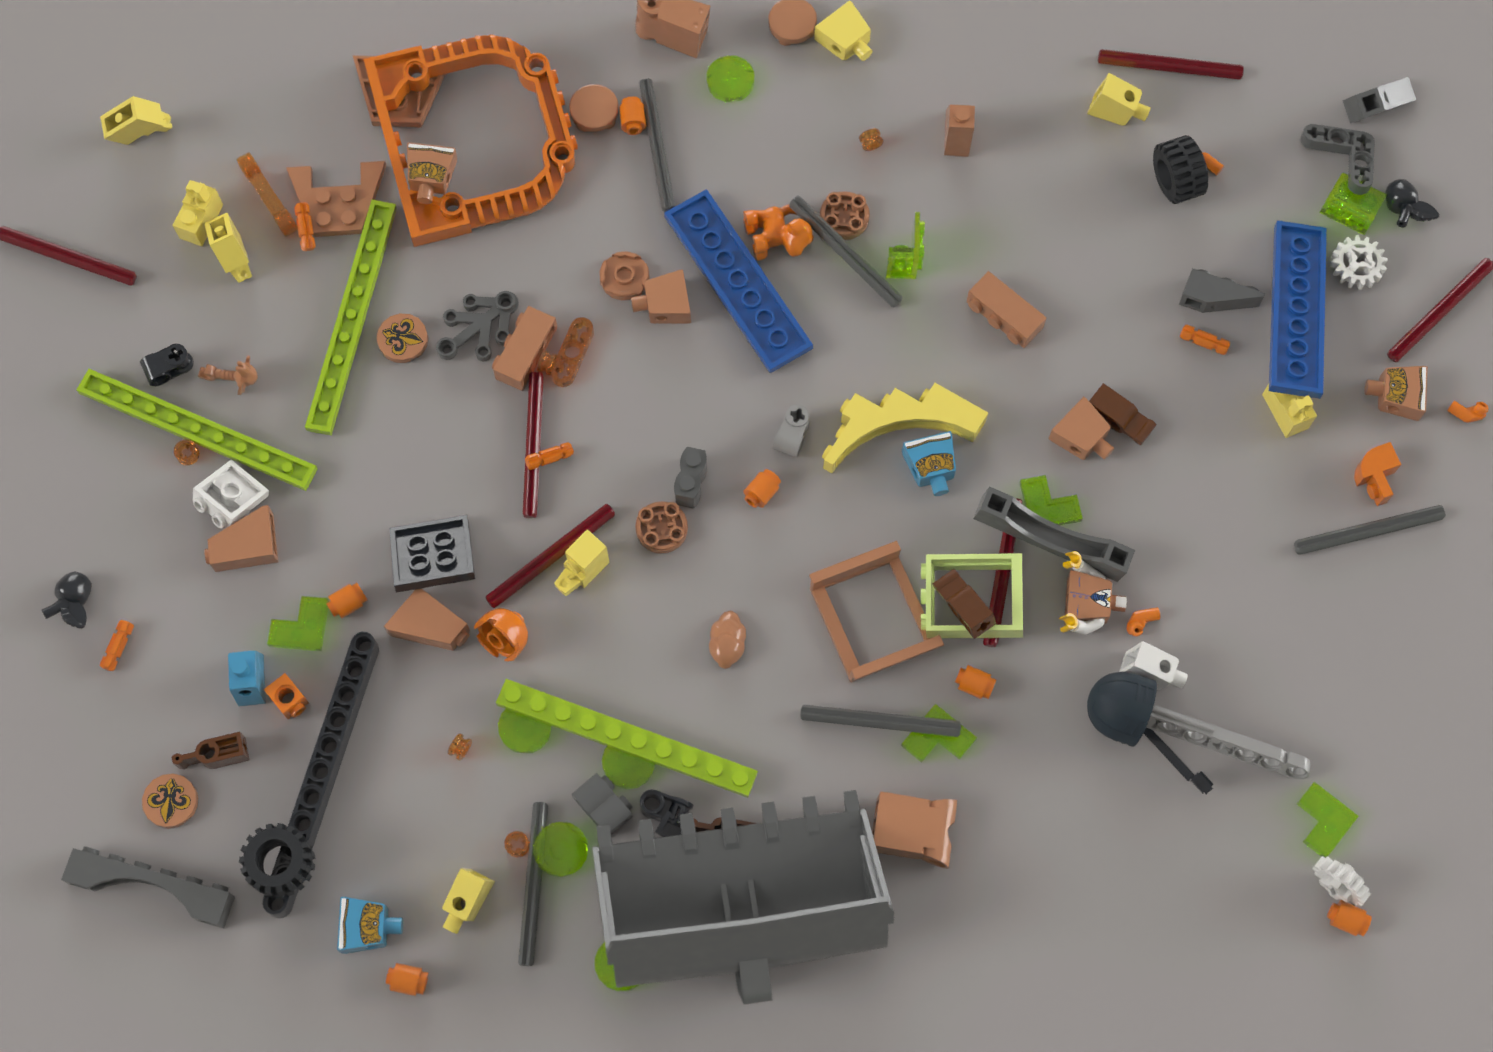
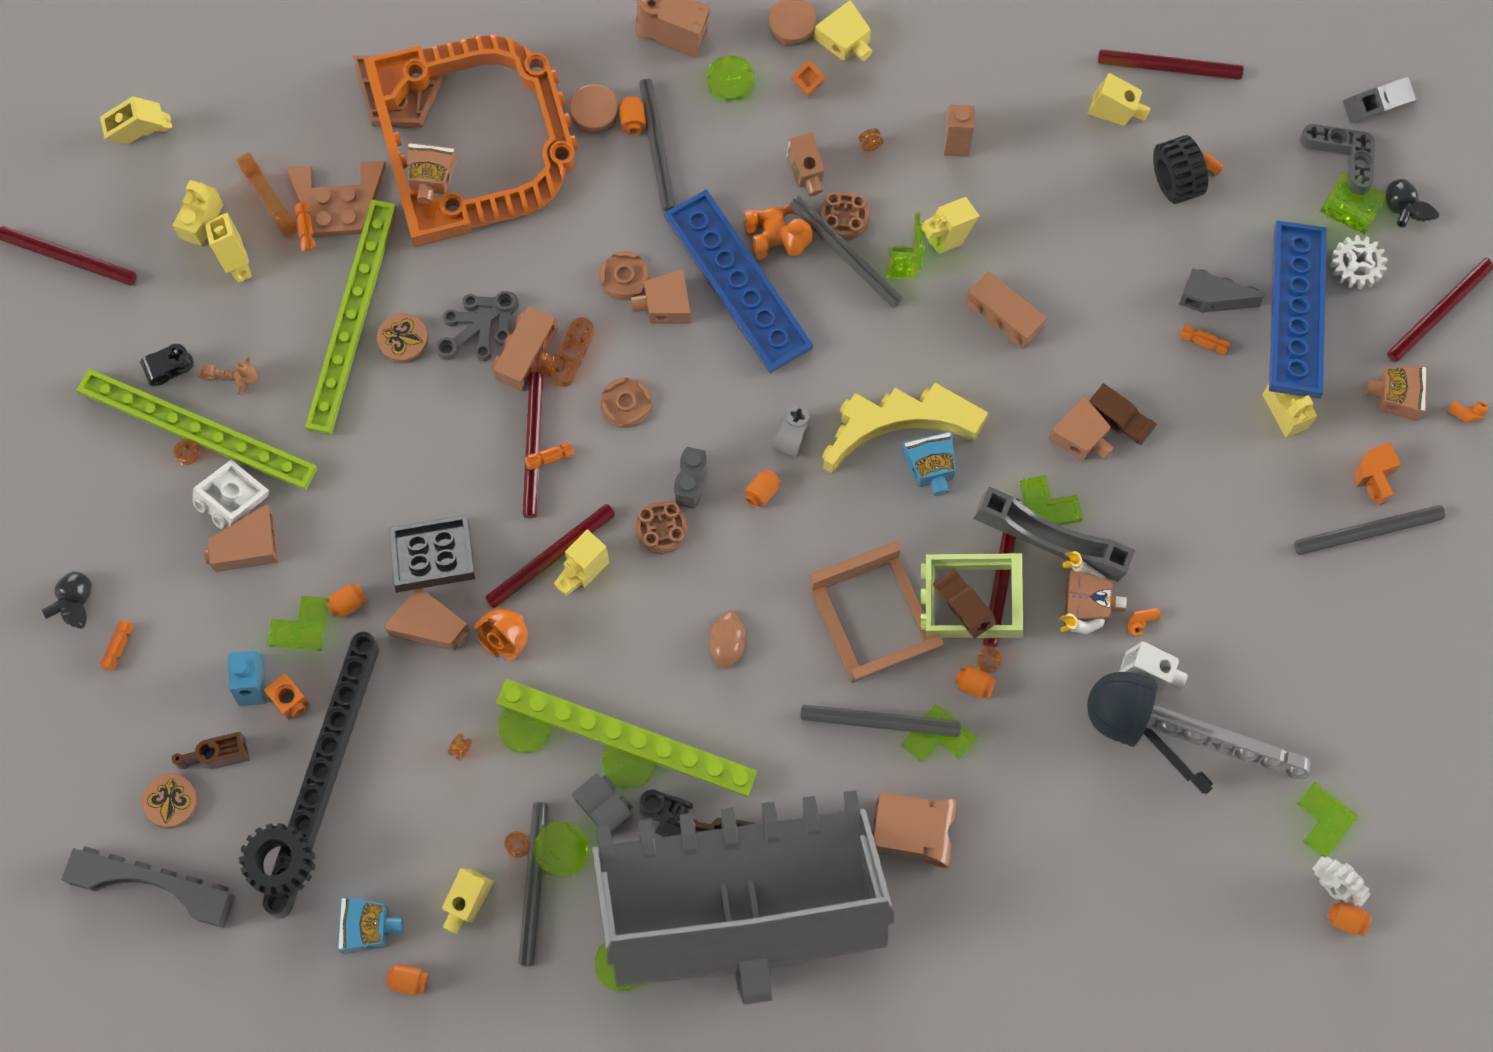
(626, 402): none -> nougat tile
(806, 162): none -> nougat torso
(808, 78): none -> orange brick
(950, 225): none -> light yellow hinge
(995, 653): none -> clear orange bush

